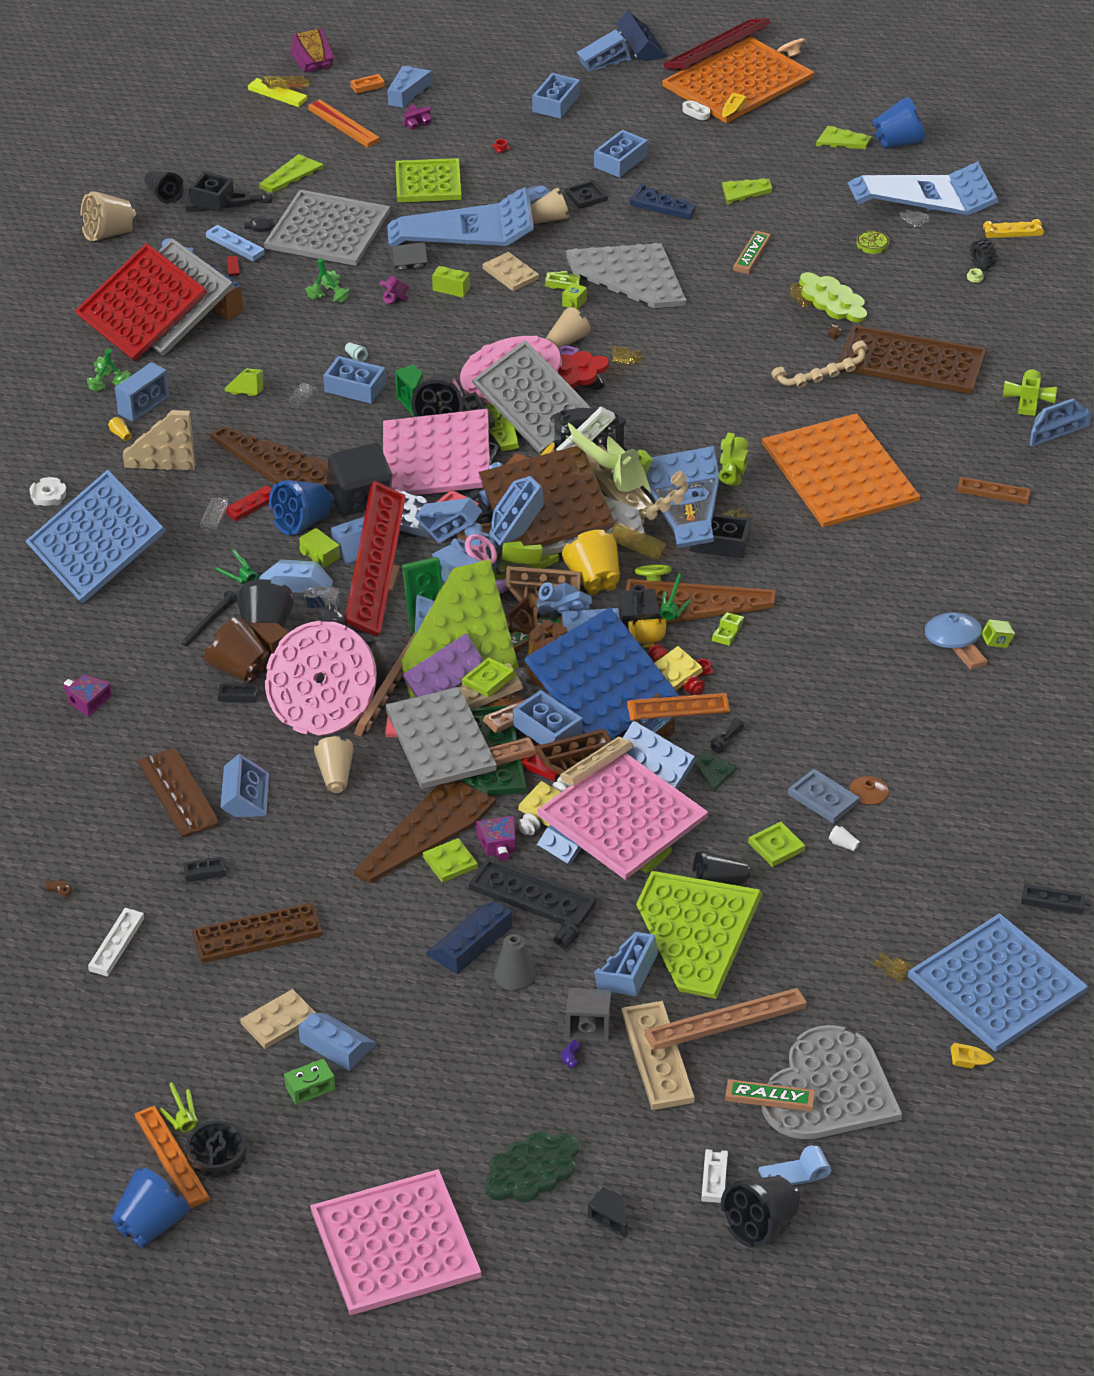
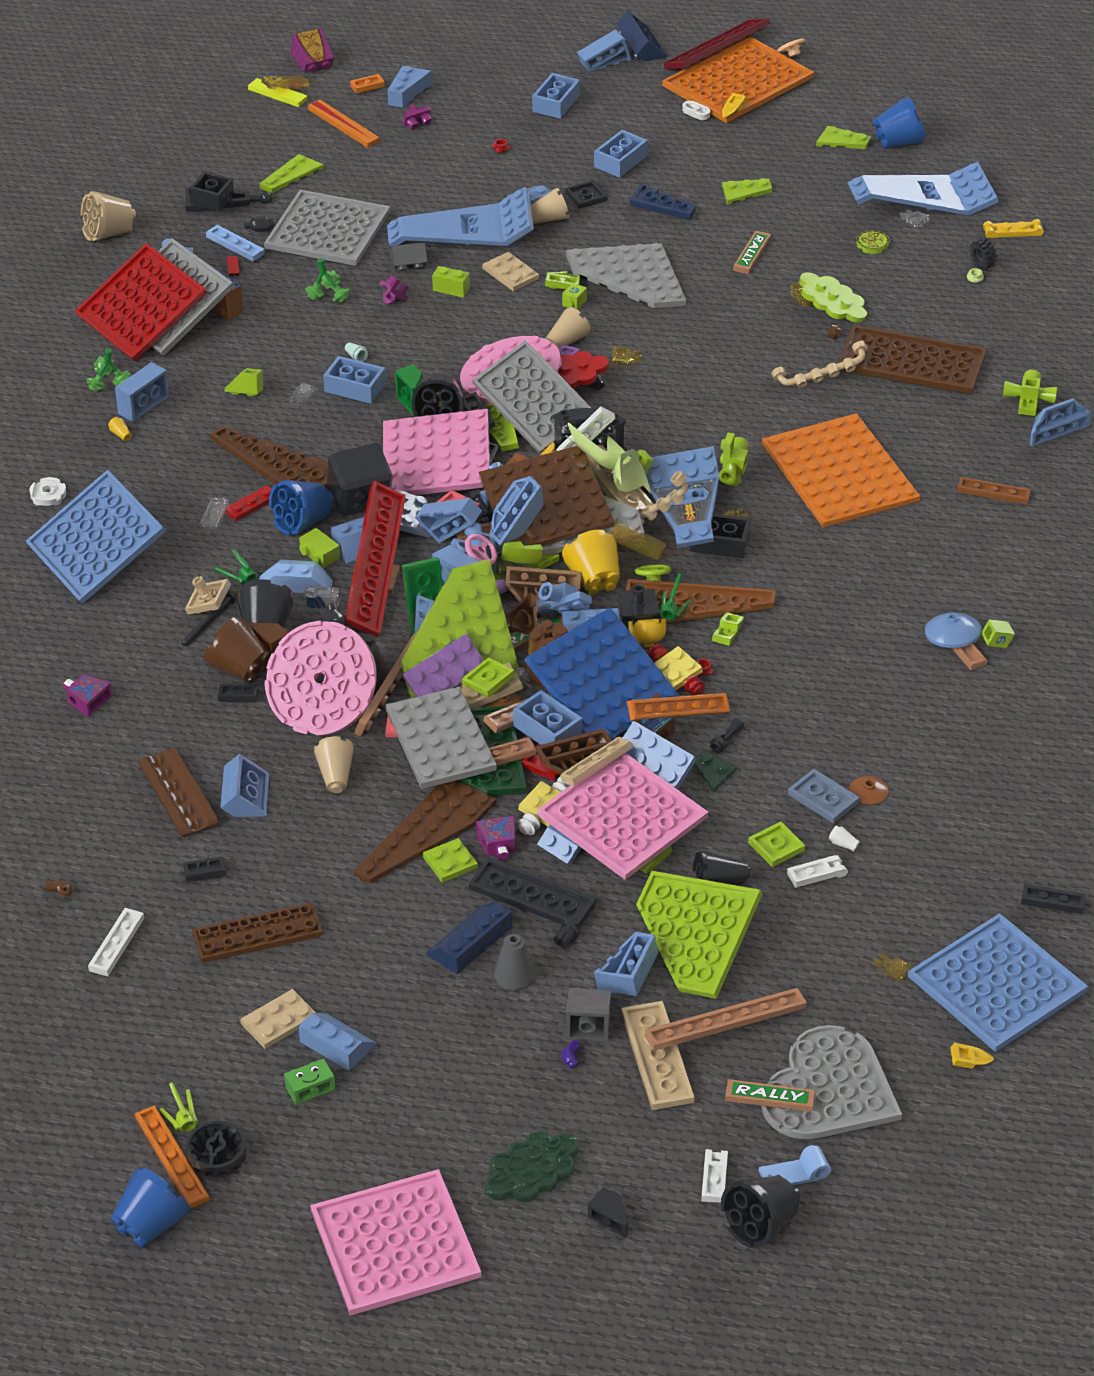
(165, 185): black cone -> none
(165, 445): tan plate -> none
(207, 595): none -> tan plate
(428, 180): lime plate -> none
(817, 871): none -> white plate

